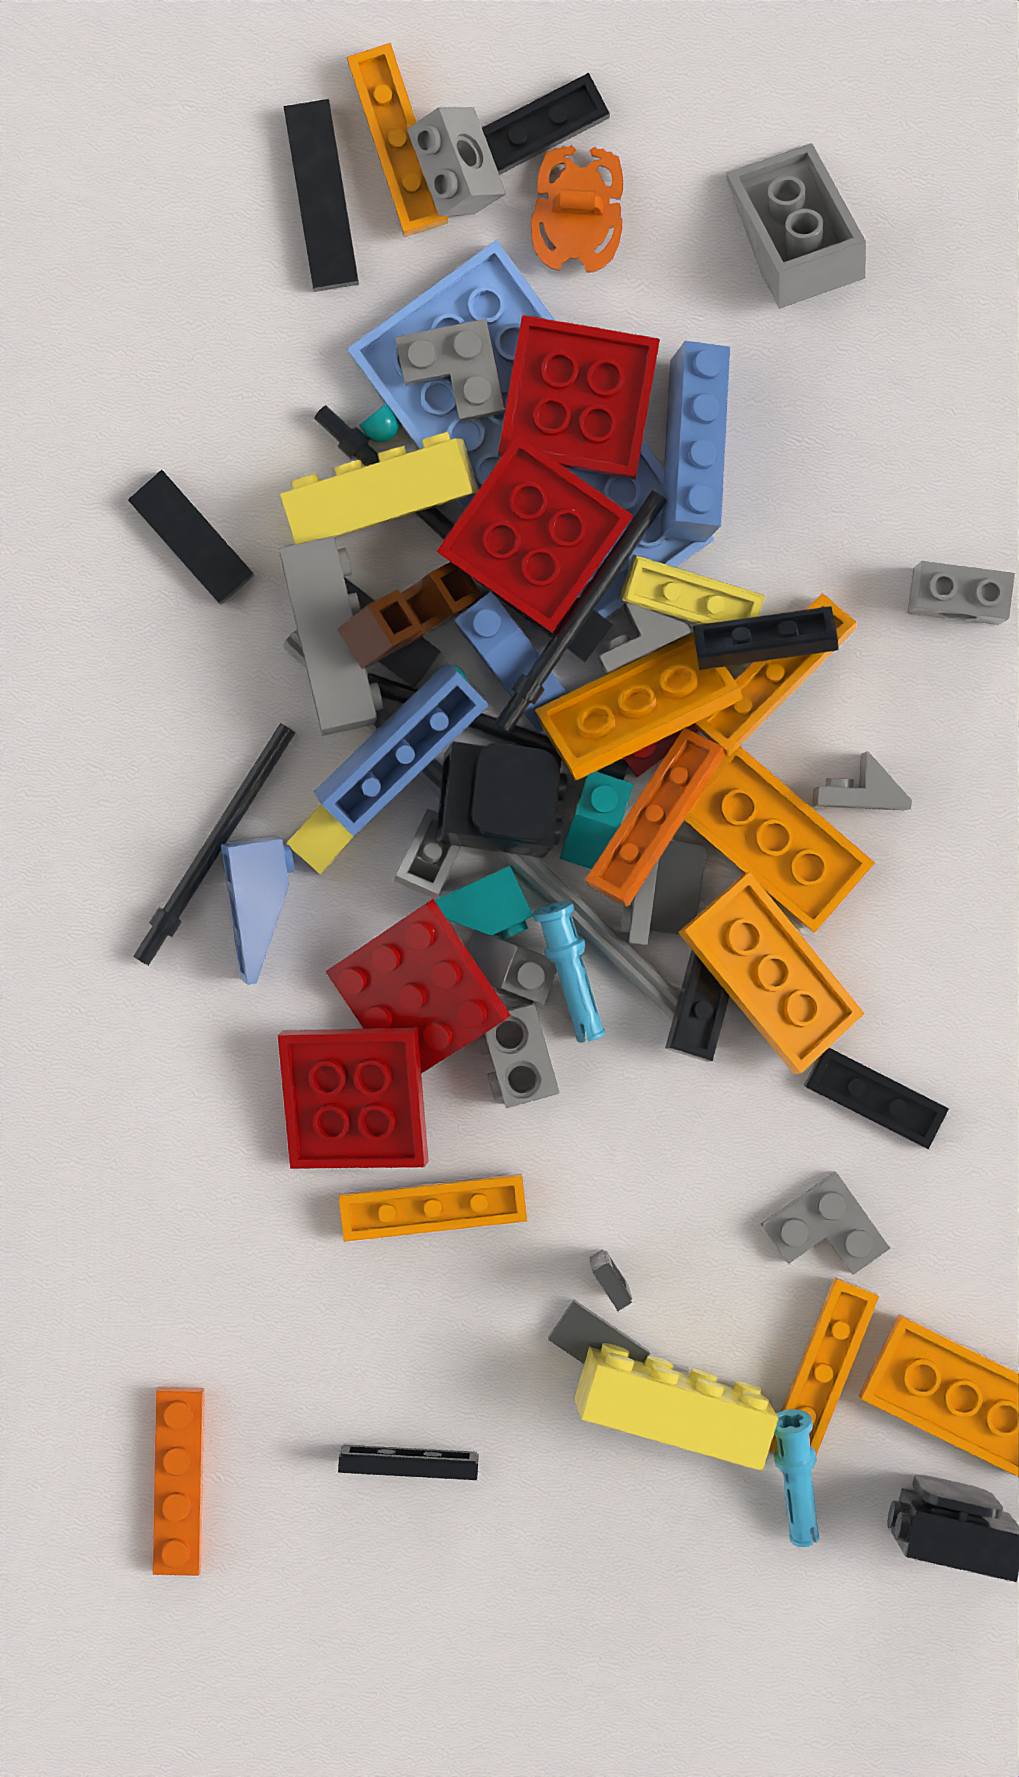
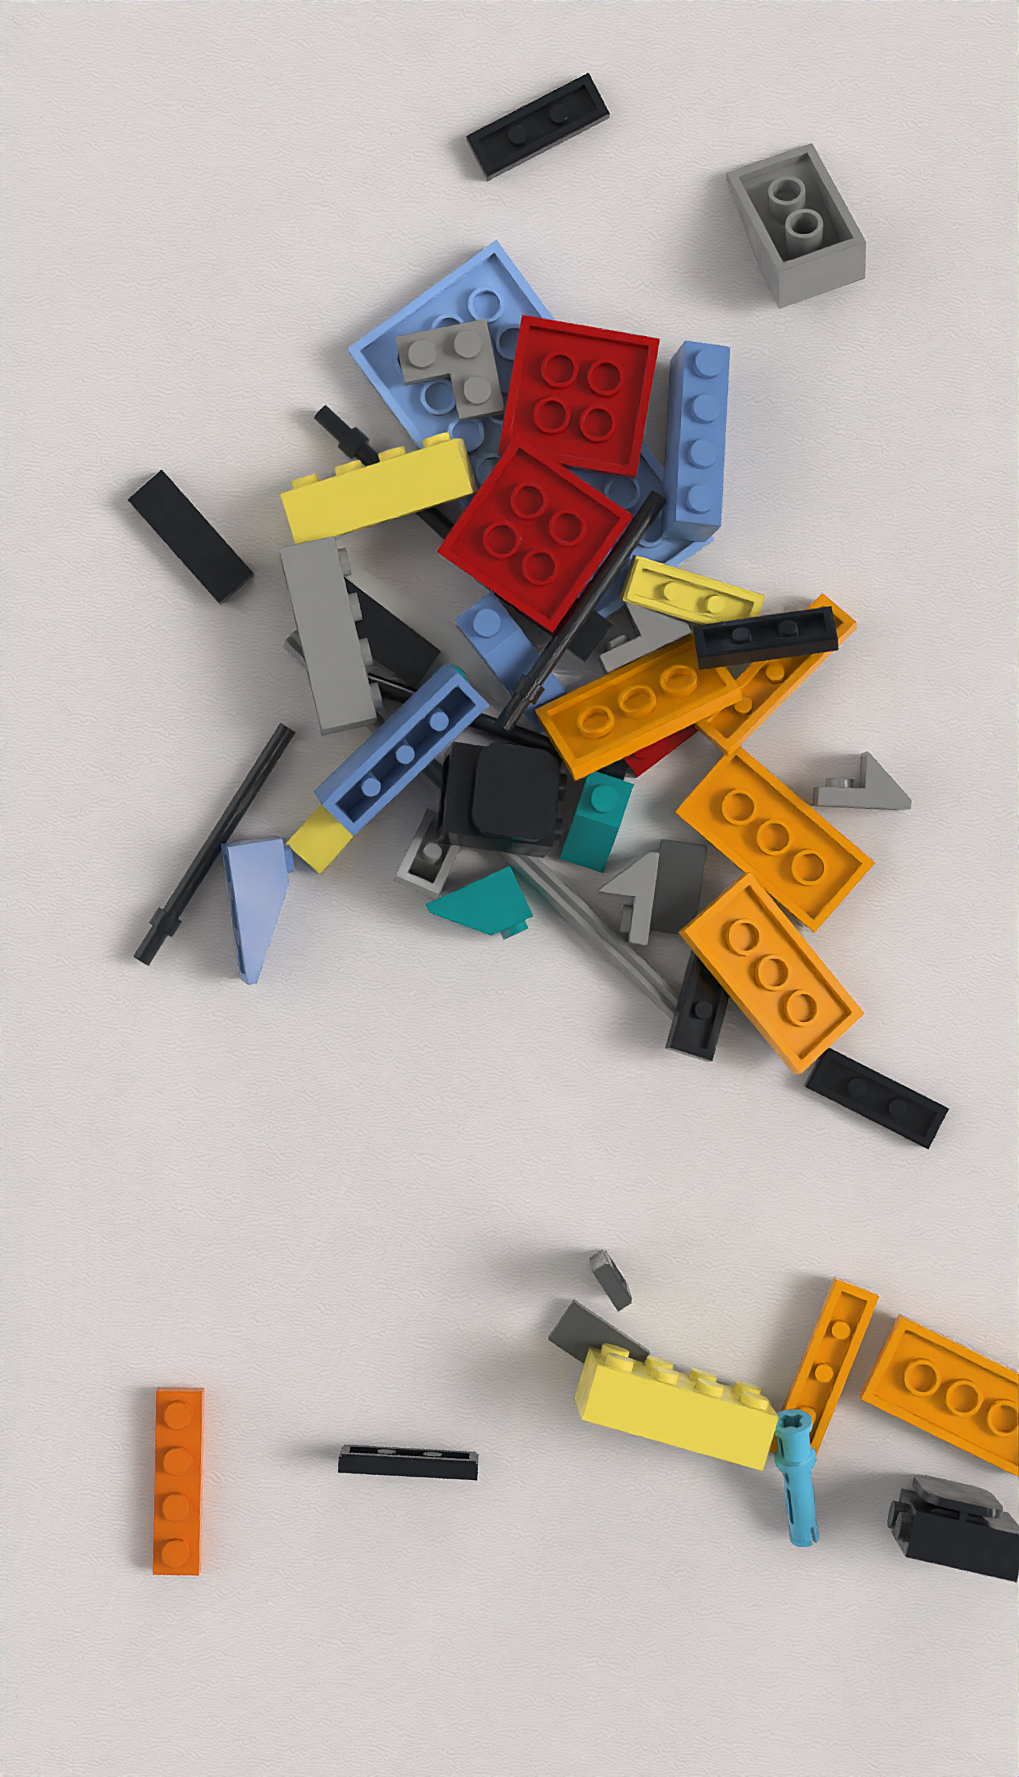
(321, 195): black tile -> none
(353, 1098): red plate -> none
(381, 425): teal hinge -> none
(388, 117): light orange plate -> none
(409, 614): reddish brown arch -> none
(423, 980): red plate -> none
(432, 1207): light orange plate -> none
(456, 161): light grey brick -> none
(512, 967): light grey slope -> none
(528, 1052): light grey brick -> none
(565, 951): medium azure pin -> none
(577, 210): orange shield -> none
(655, 817): orange plate -> none
(829, 1213): light grey plate -> none
(961, 593): light grey brick -> none

